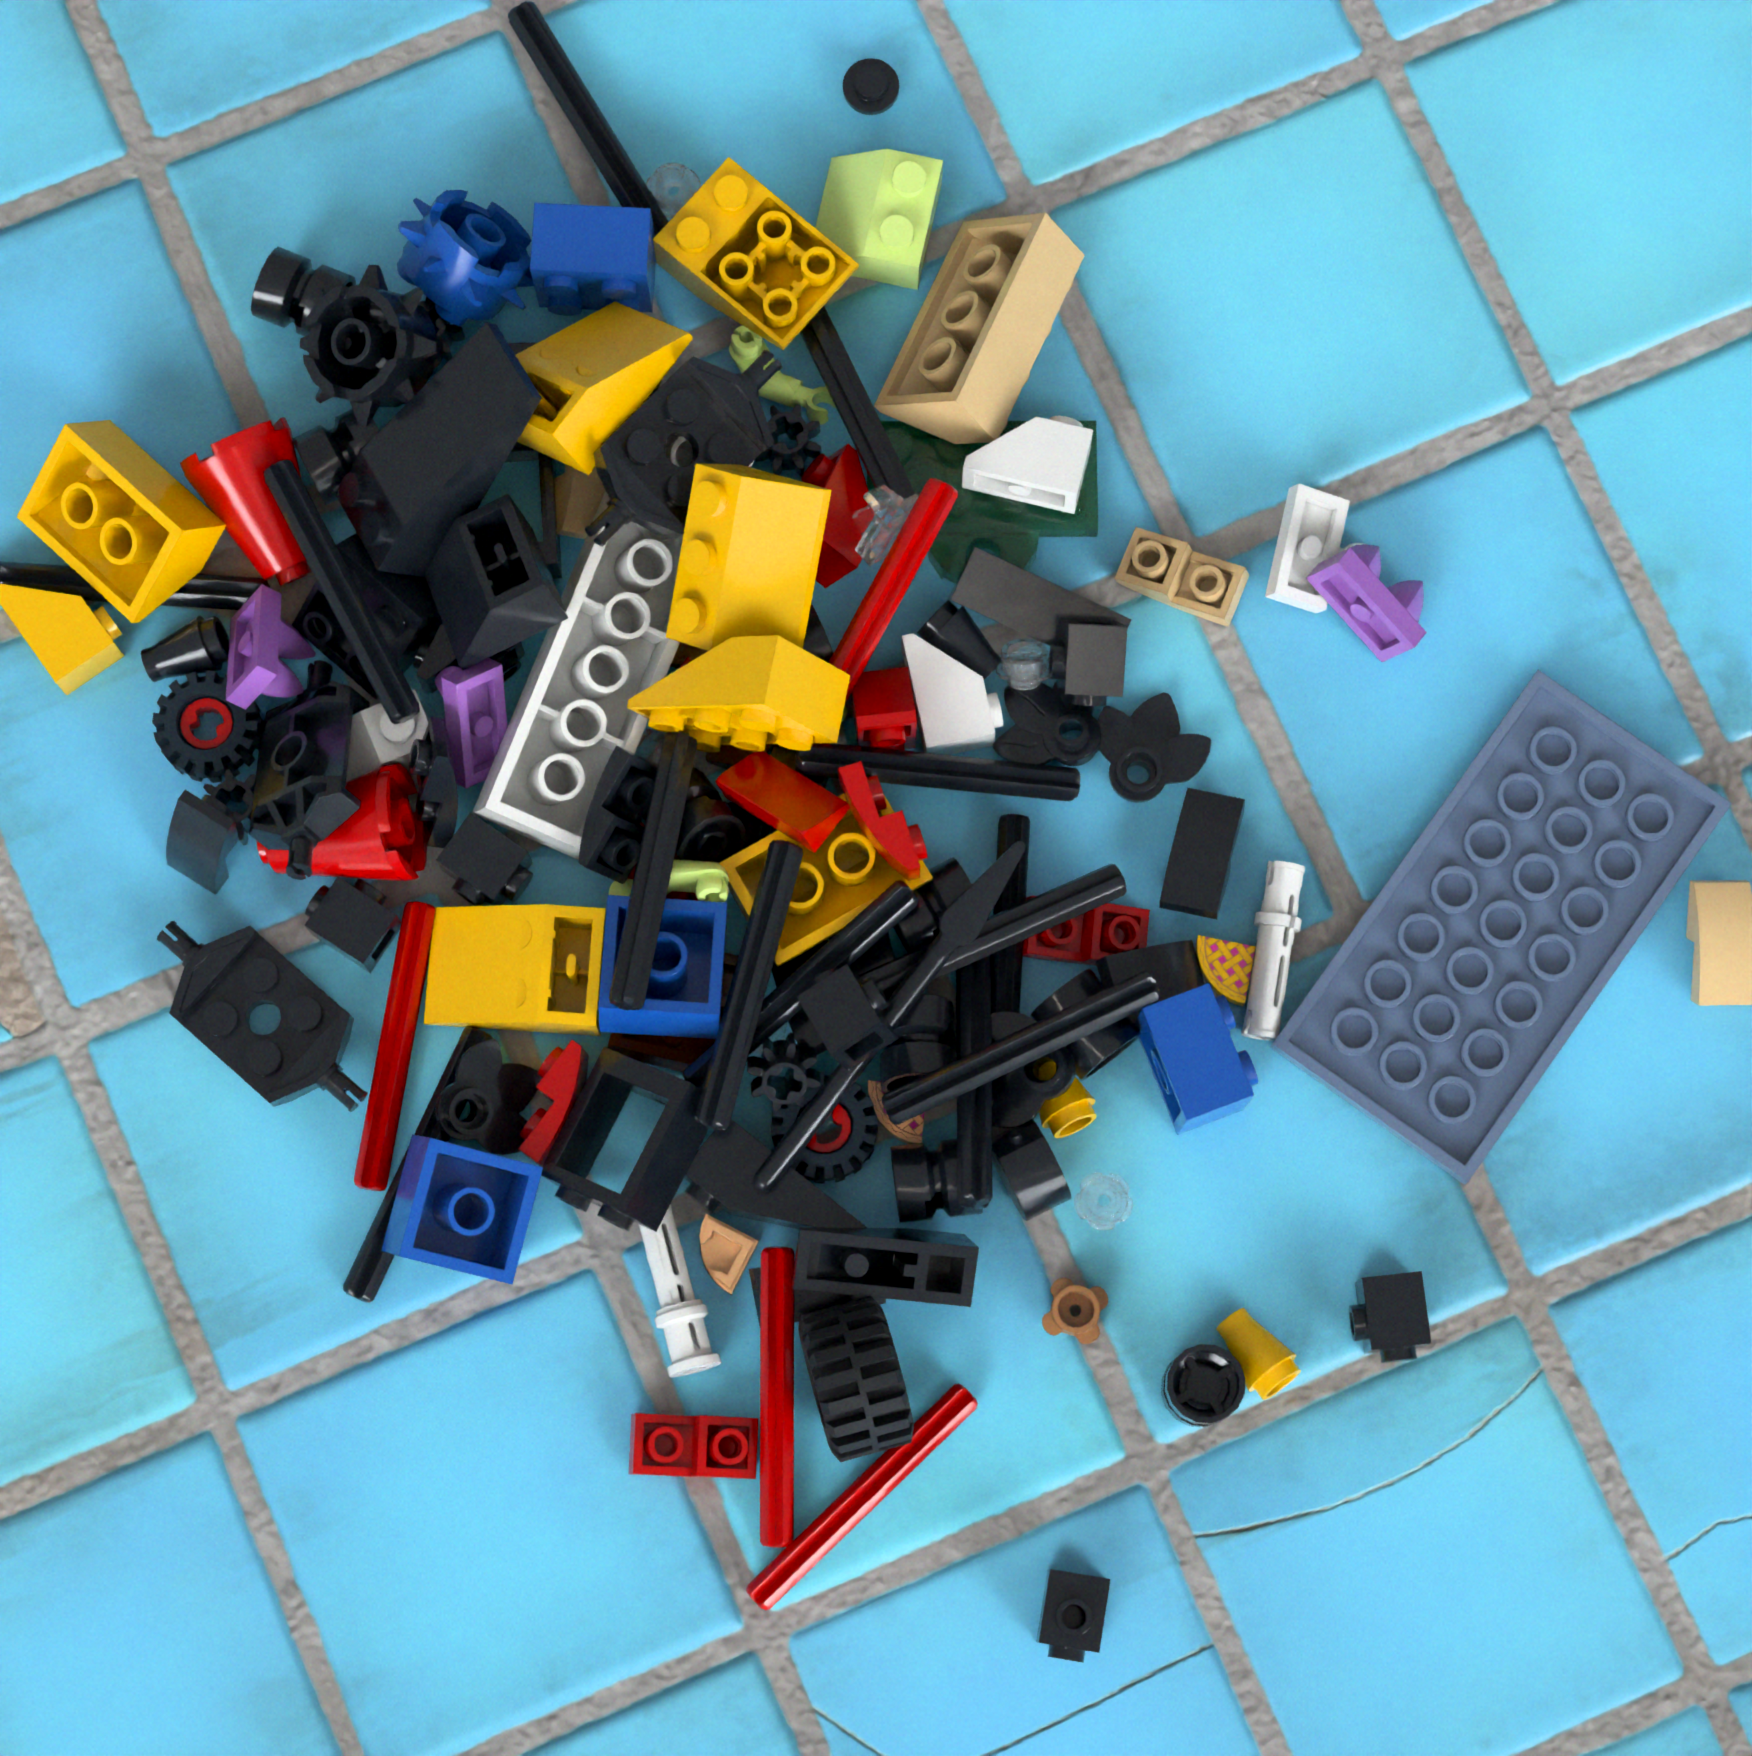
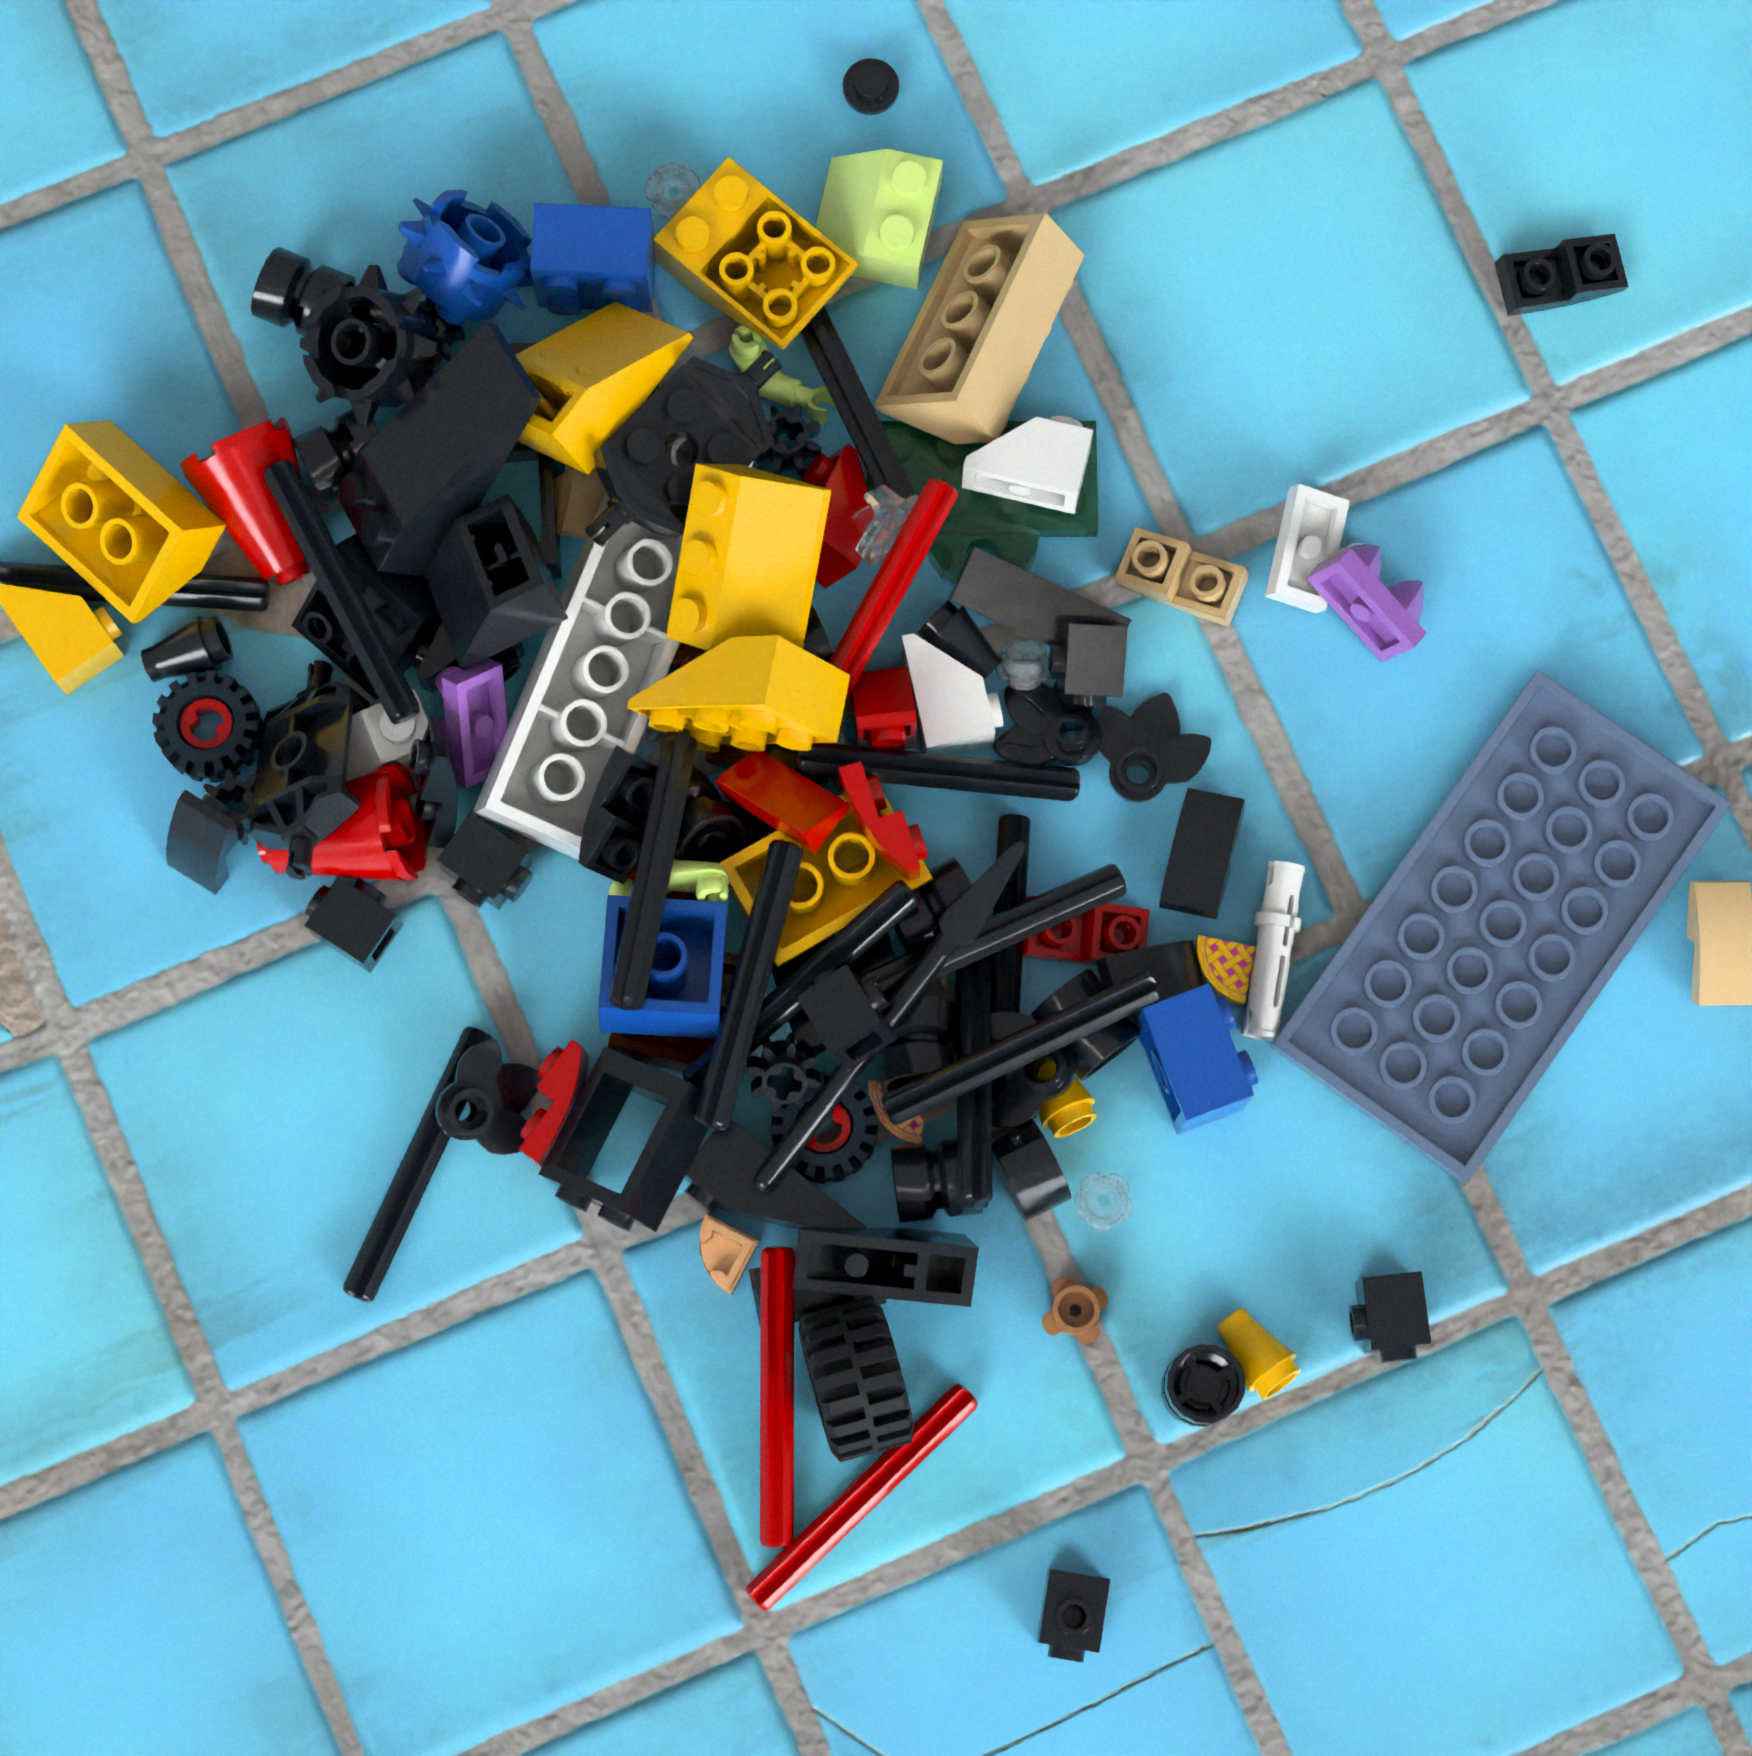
(224, 986): black plate -> none
(255, 646): medium lavender tile -> none
(395, 1047): red axle -> none
(462, 1209): blue brick -> none
(516, 968): yellow slope -> none
(582, 111): black axle -> none
(680, 1312): white pin -> none
(693, 1446): red slope -> none
(1561, 276): none -> black slope

